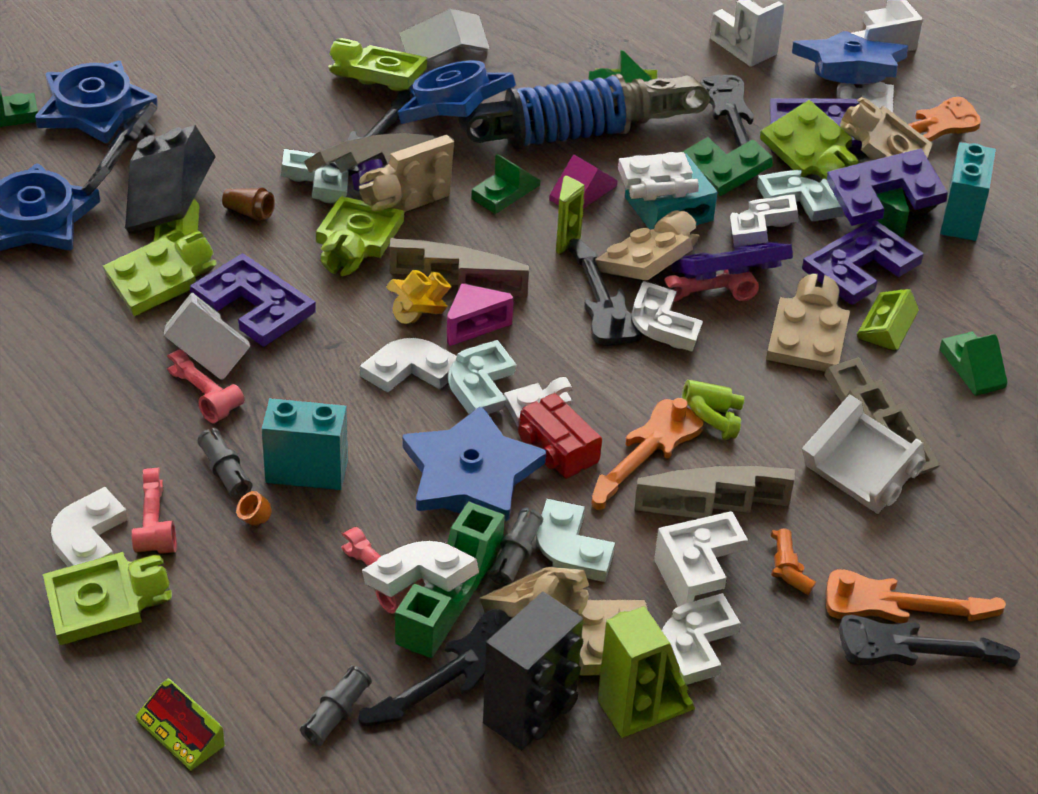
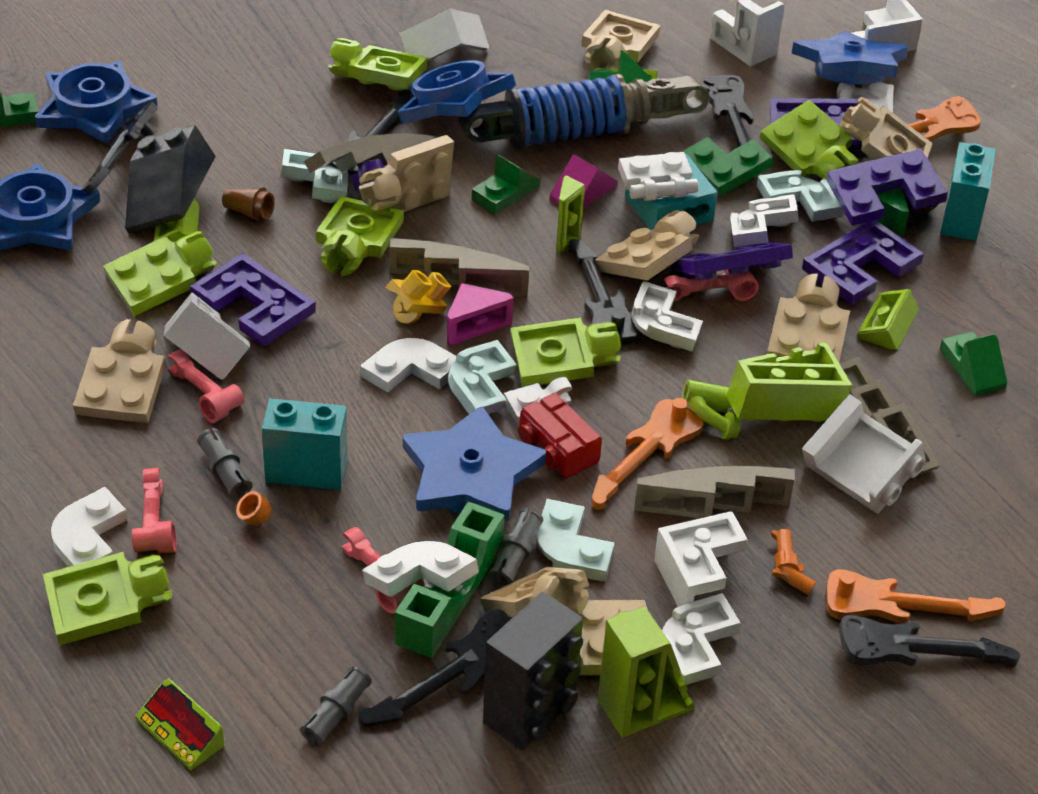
(122, 377): none -> tan plate
(563, 350): none -> lime plate
(614, 33): none -> tan plate
(790, 386): none -> lime wedge

